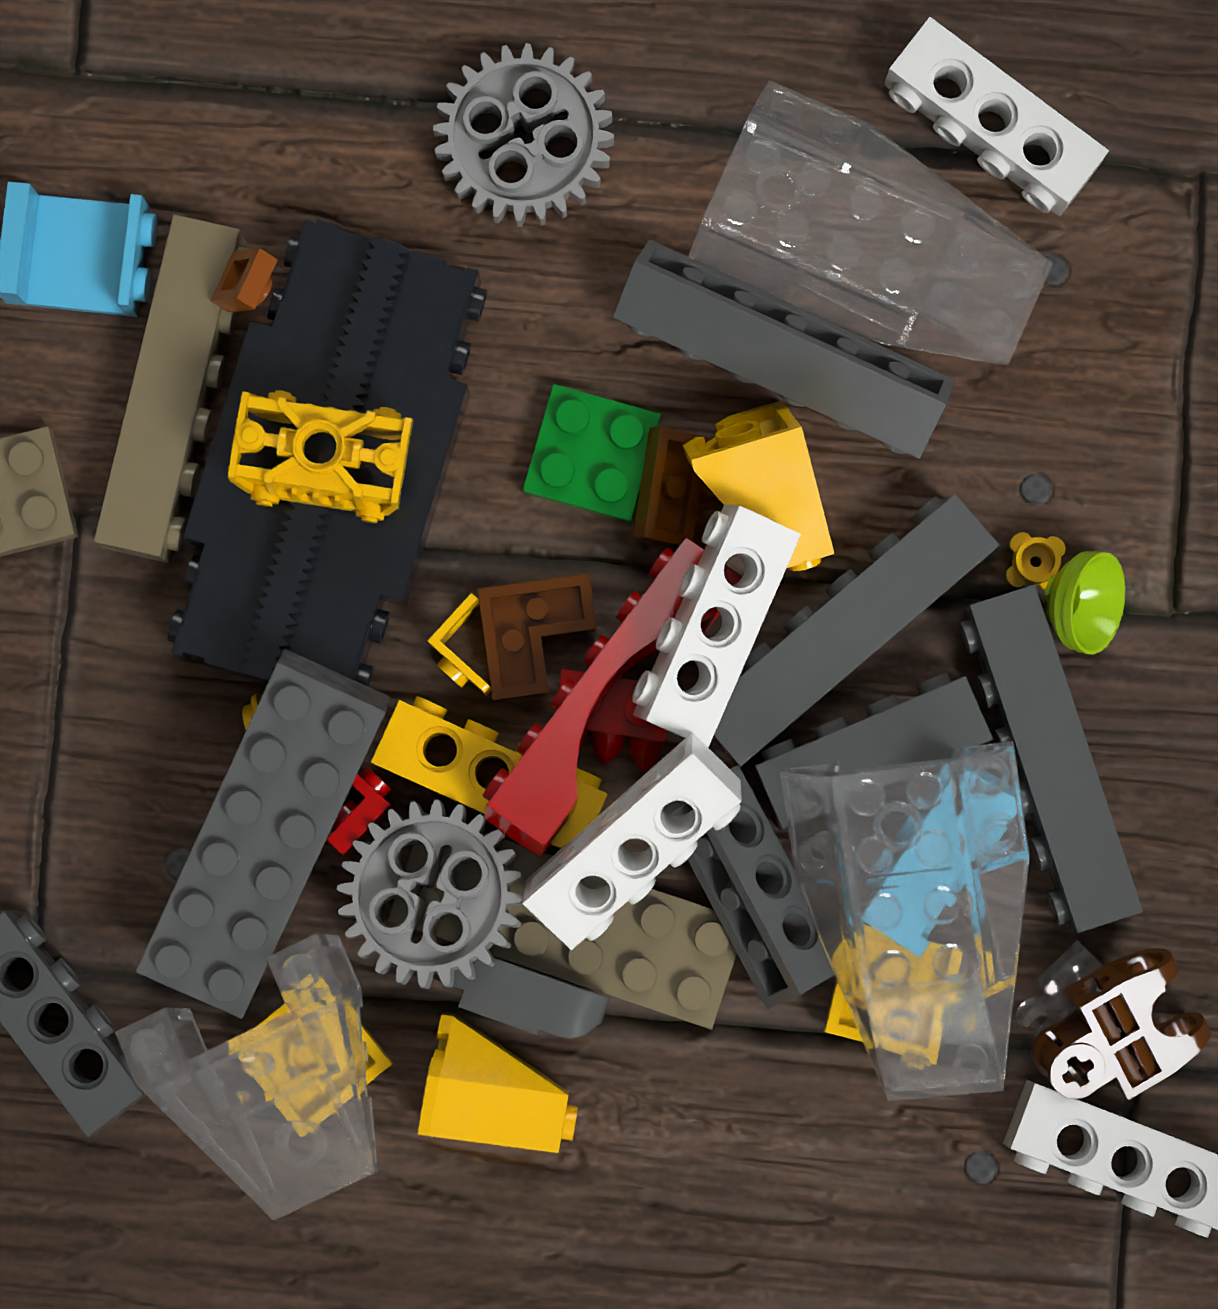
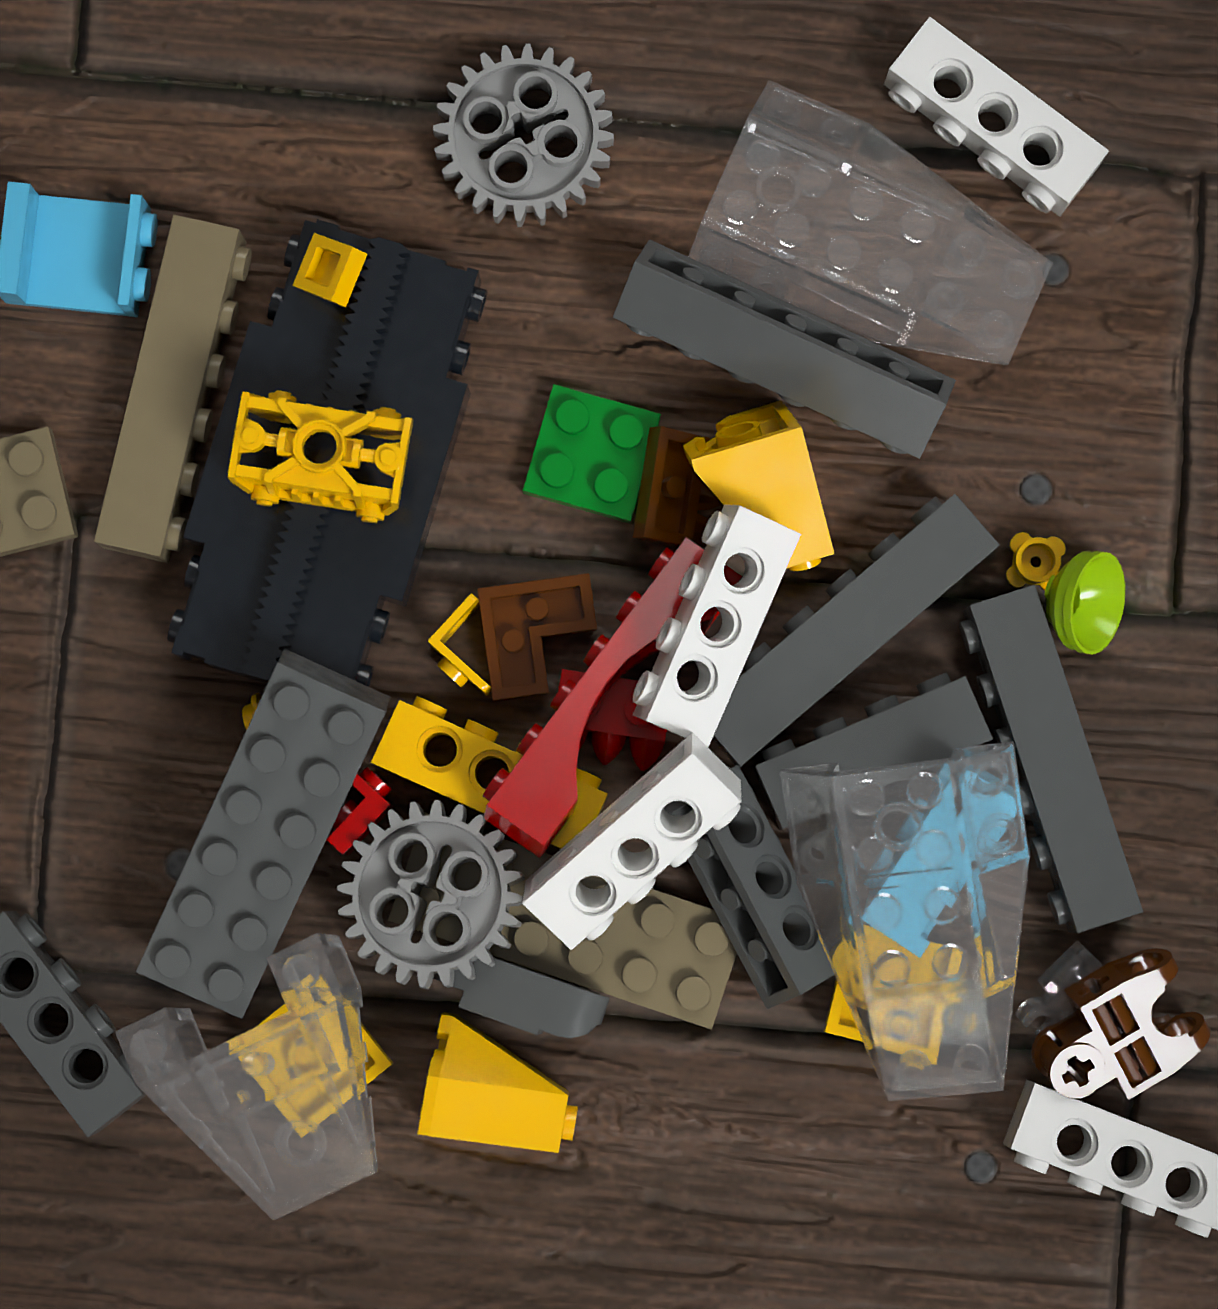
(245, 280): dark orange plate -> none
(329, 269): none -> yellow plate

